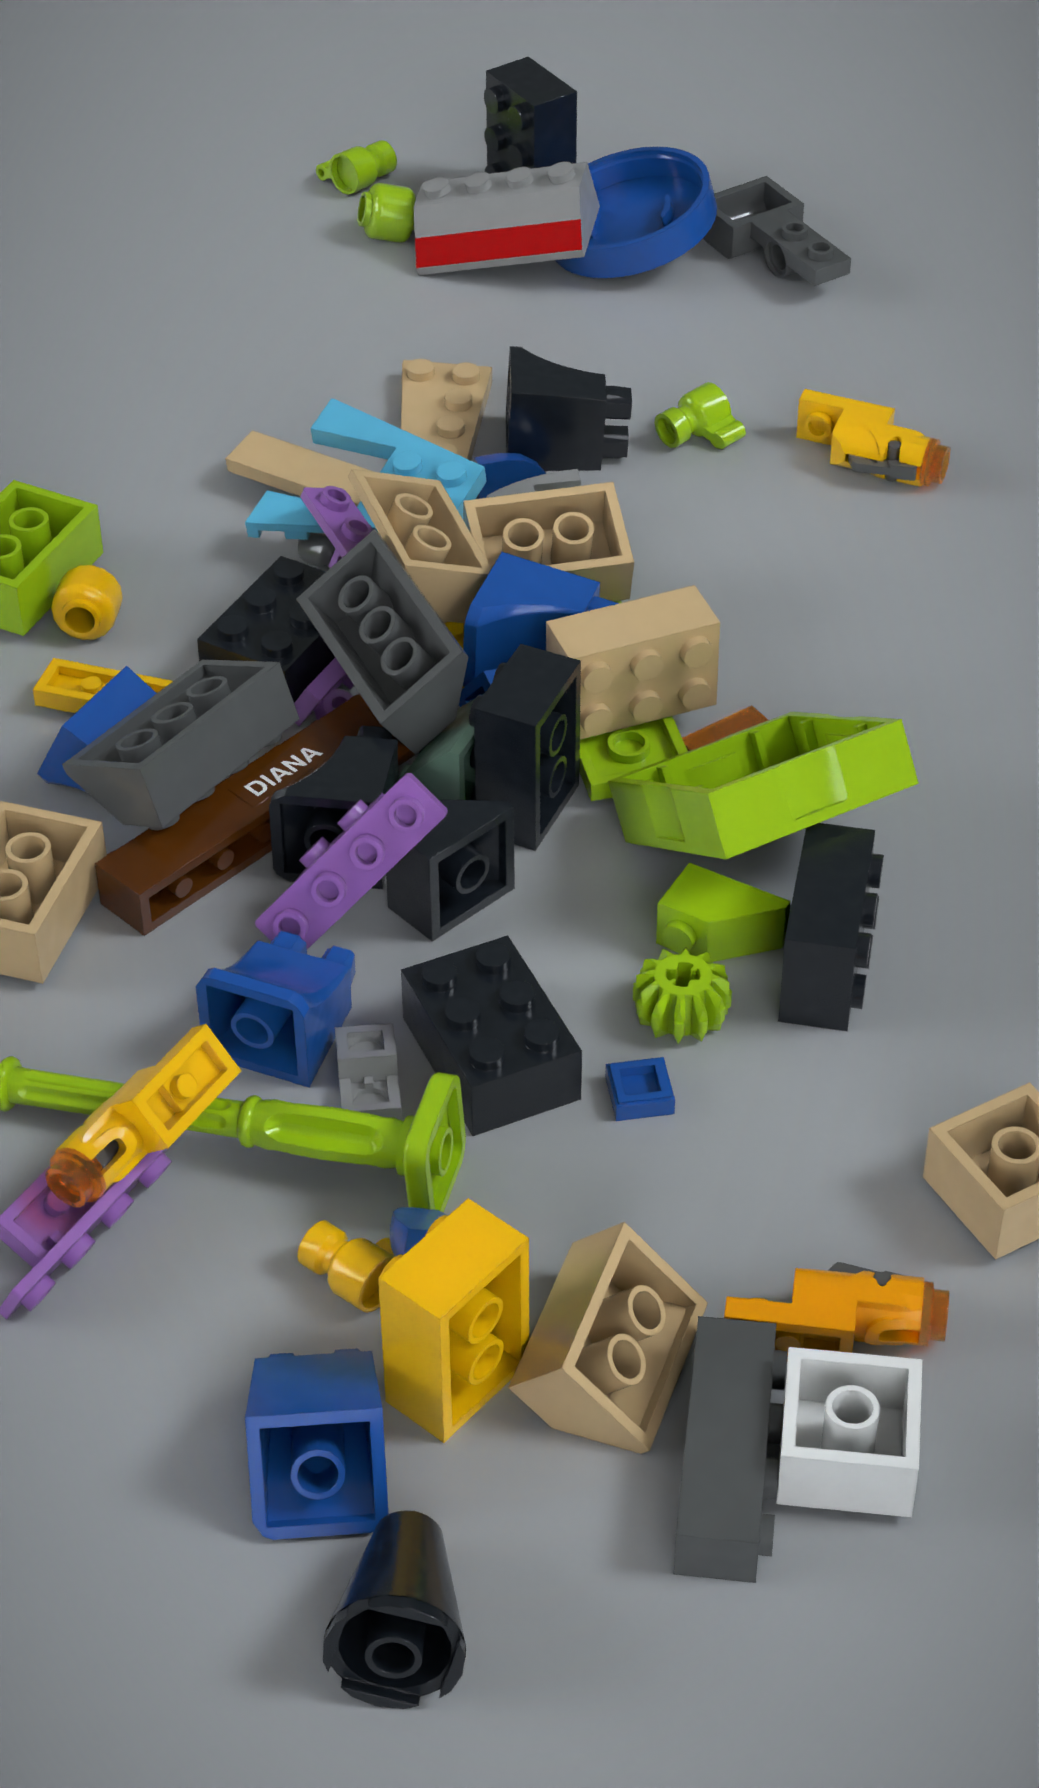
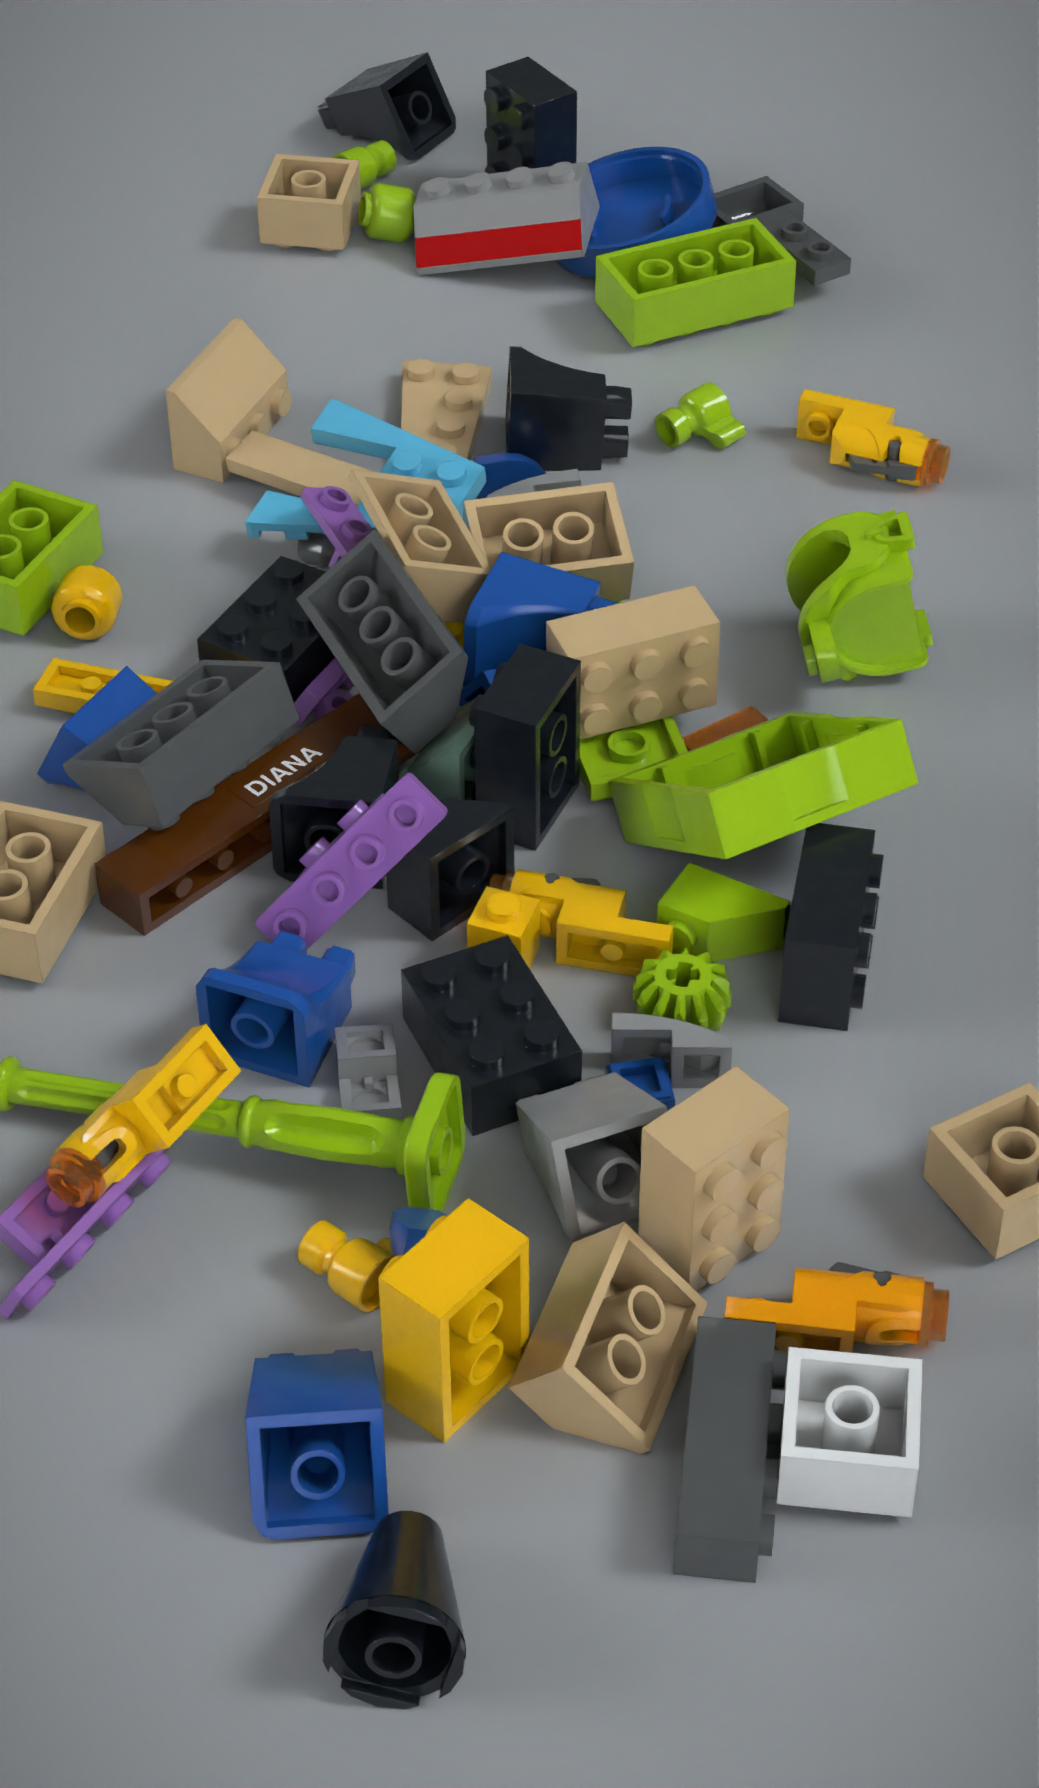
(223, 398): none -> tan slope
(309, 202): none -> tan brick
(394, 104): none -> black hips
(505, 914): none -> yellow brick
(589, 922): none -> yellow plate
(589, 1150): none -> light grey hips
(690, 1051): none -> light grey slope
(695, 282): none -> lime brick
(714, 1178): none -> tan brick
(857, 597): none -> lime animal

